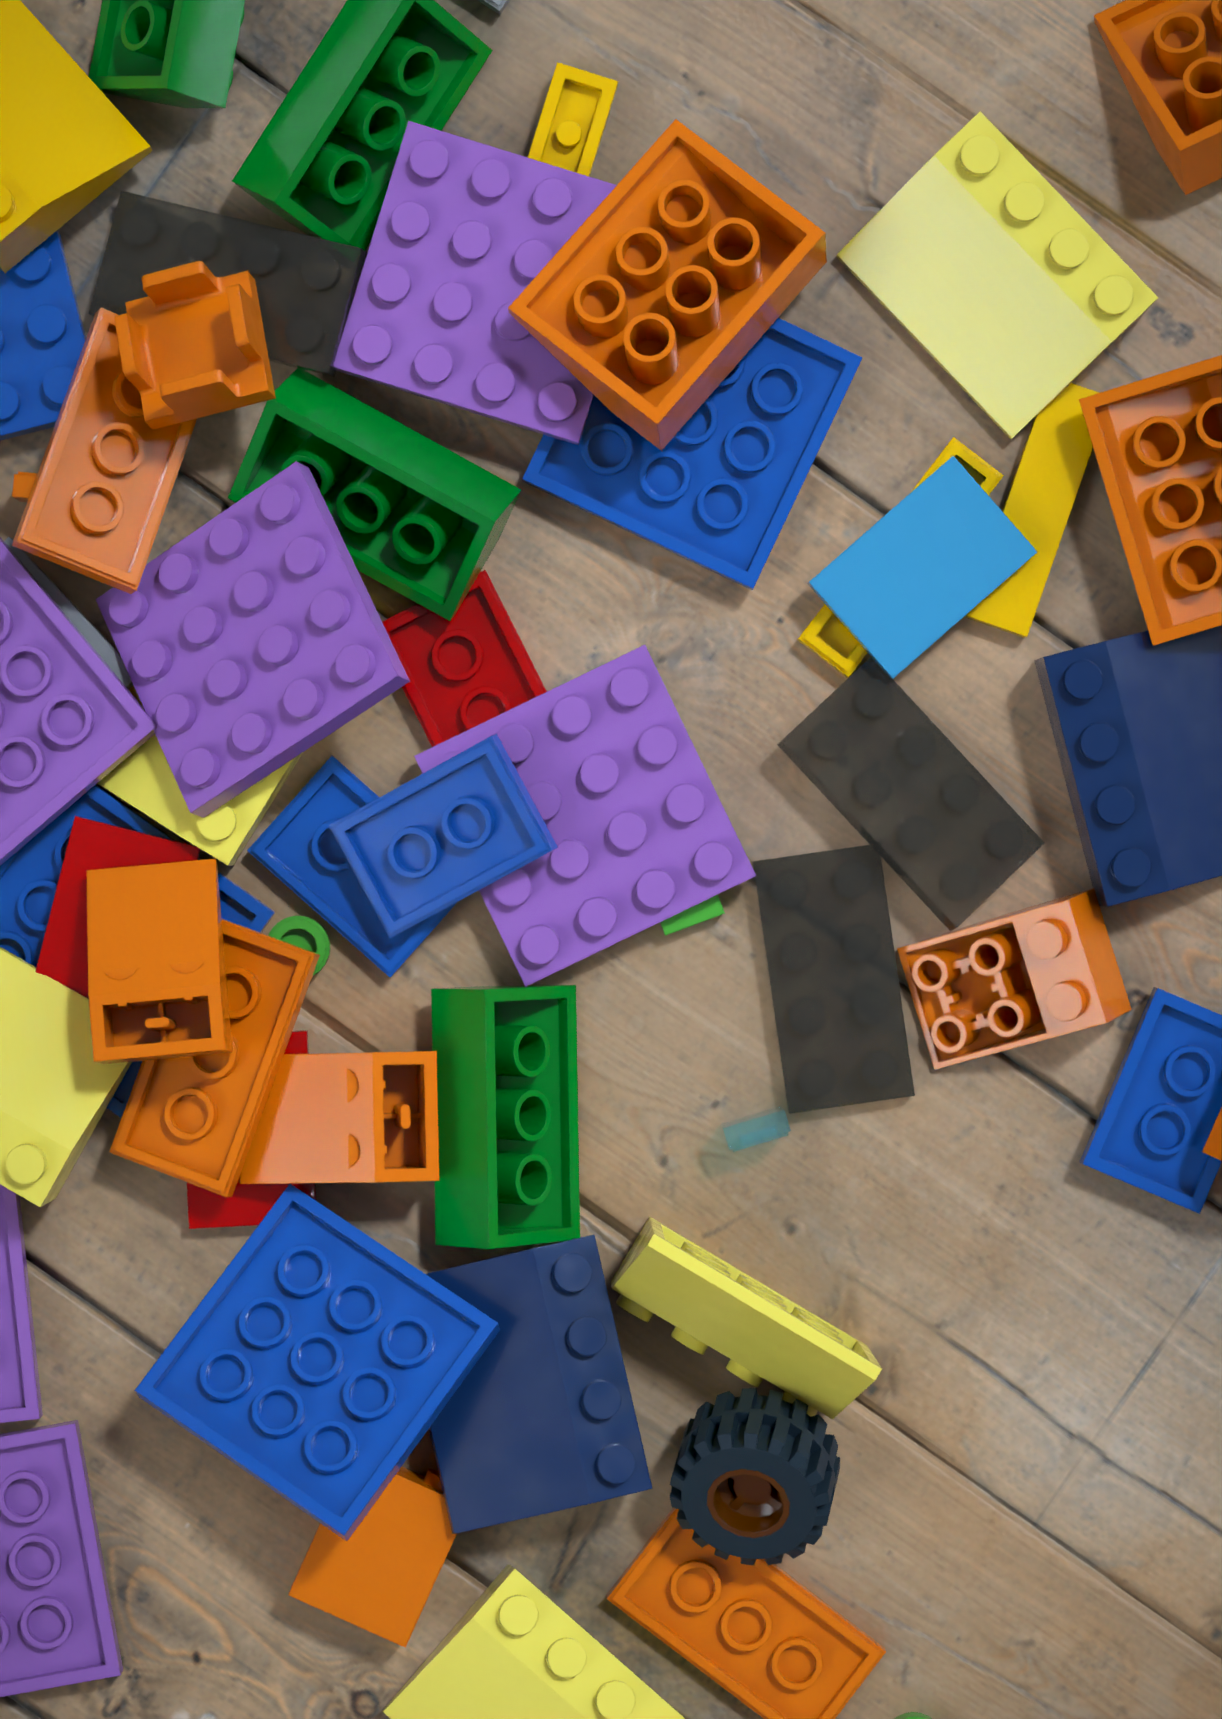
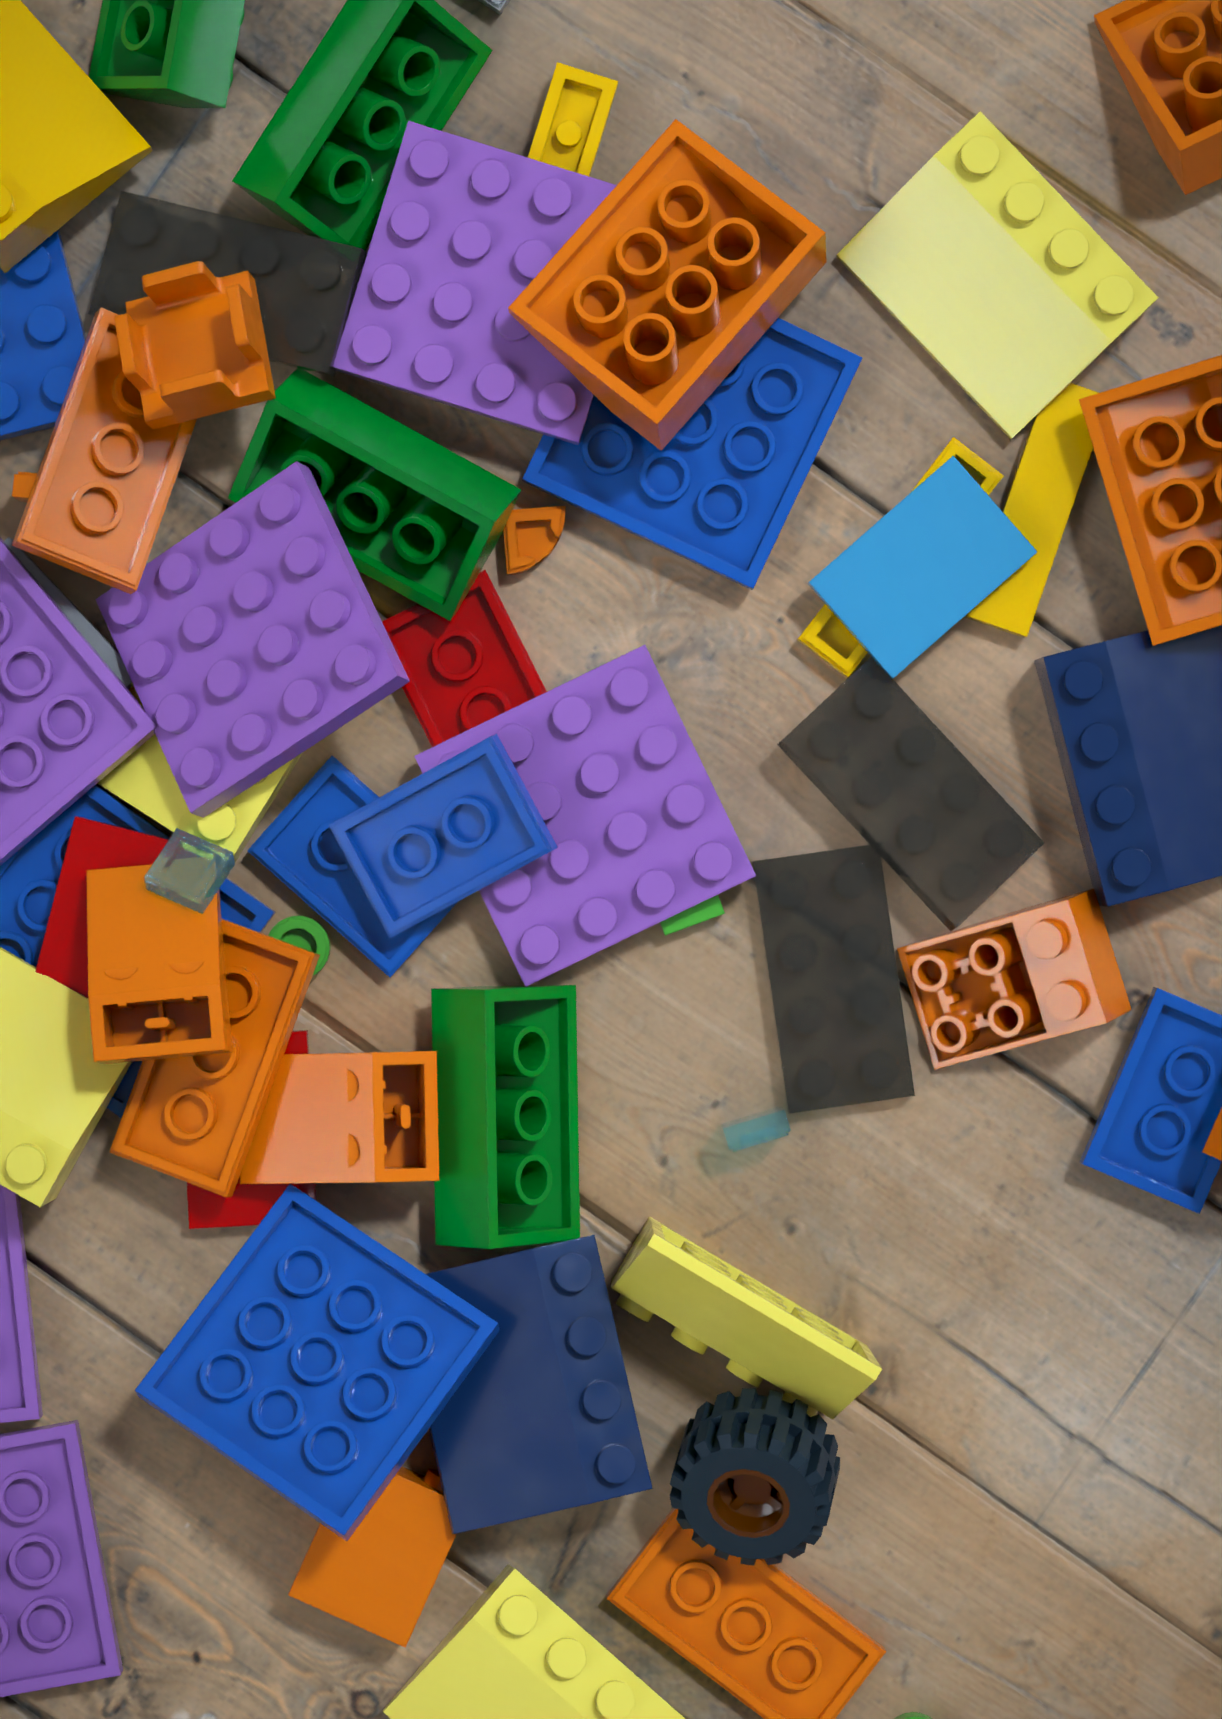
(189, 870): none -> clear light blue tile
(531, 536): none -> orange tile

